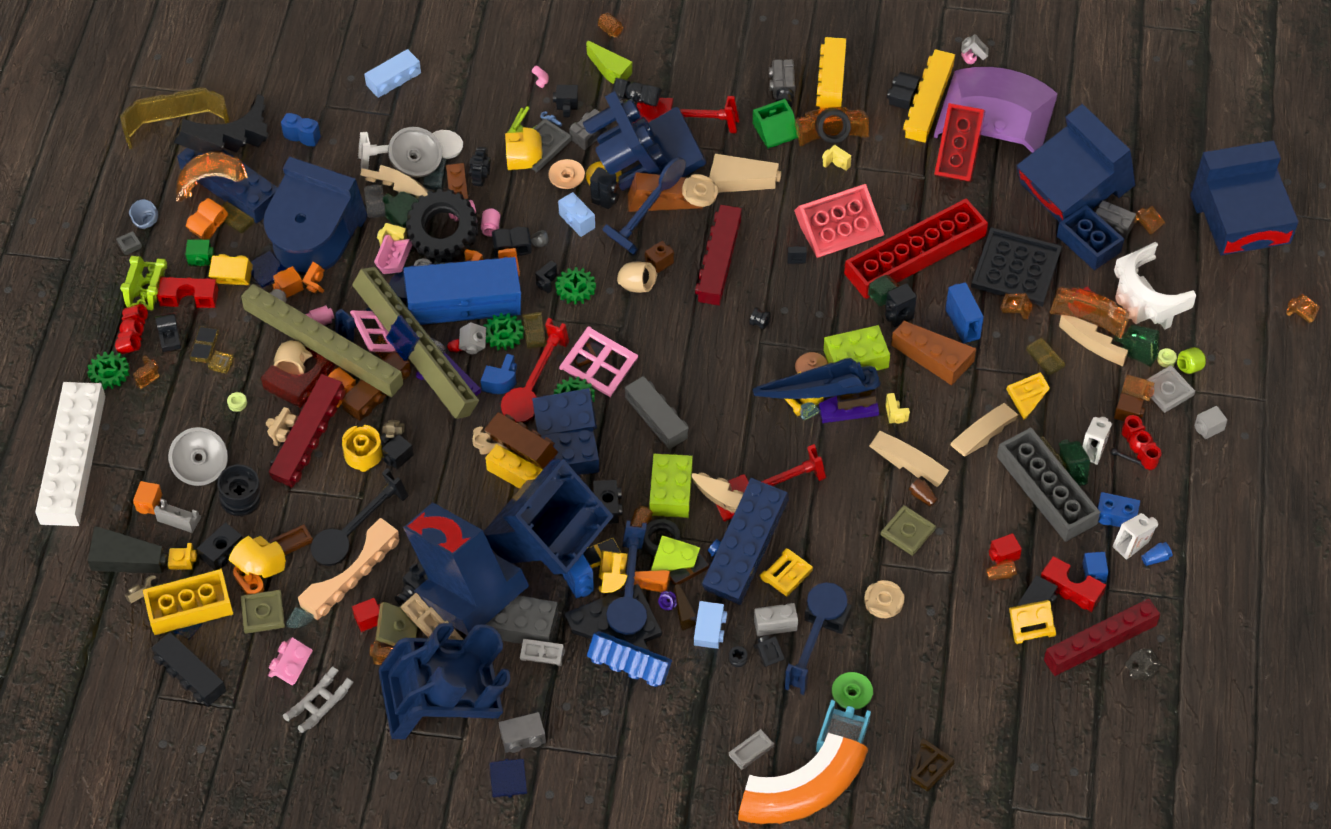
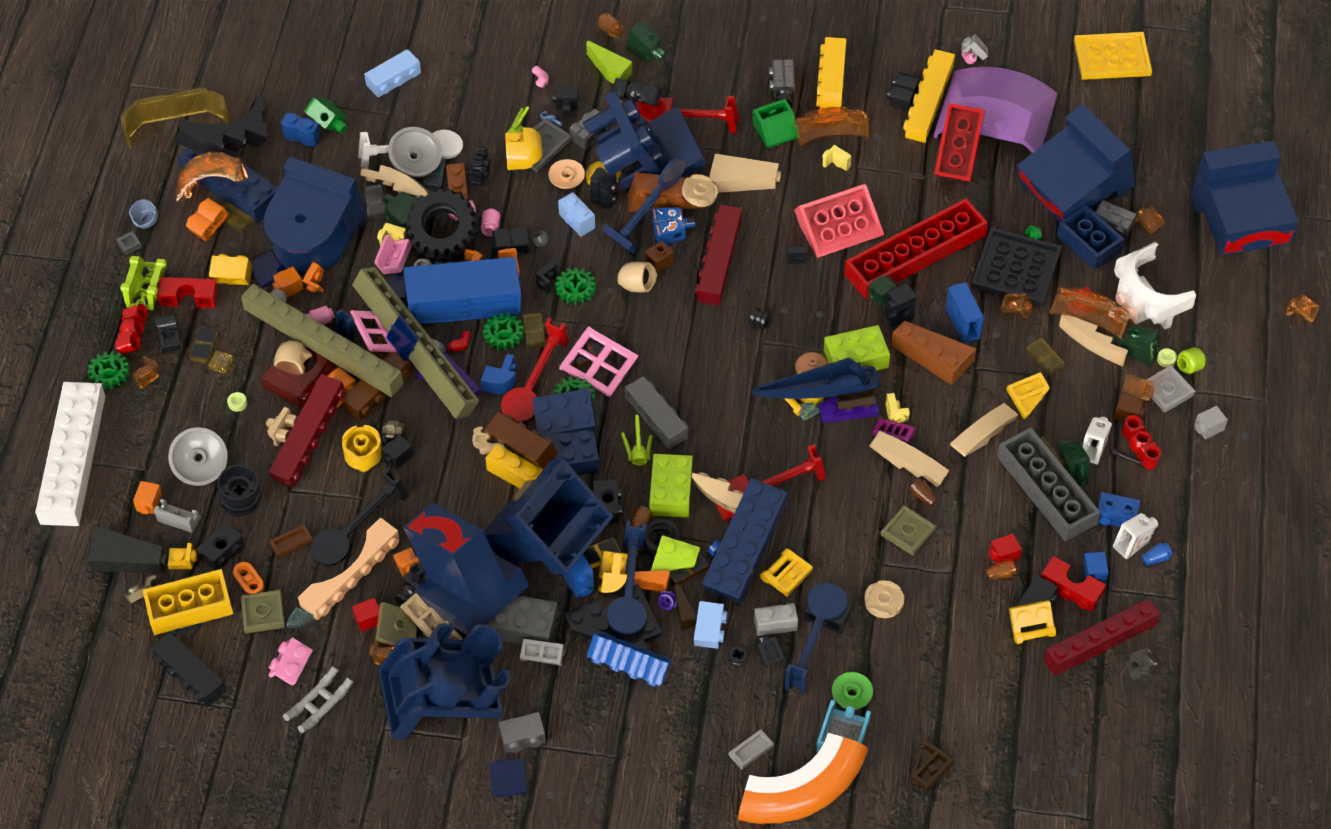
(199, 252): green brick -> none
(258, 557): yellow brick -> none
(327, 114): none -> green torso
(405, 560): none -> orange bracket
(472, 338): light grey brick -> none
(638, 455): none -> lime plant
(644, 43): none -> clear green torso
(670, 225): none -> blue torso
(846, 125): black tyre -> none
(907, 430): none -> magenta slope
(1033, 232): none -> green plate
(1112, 55): none -> yellow plate

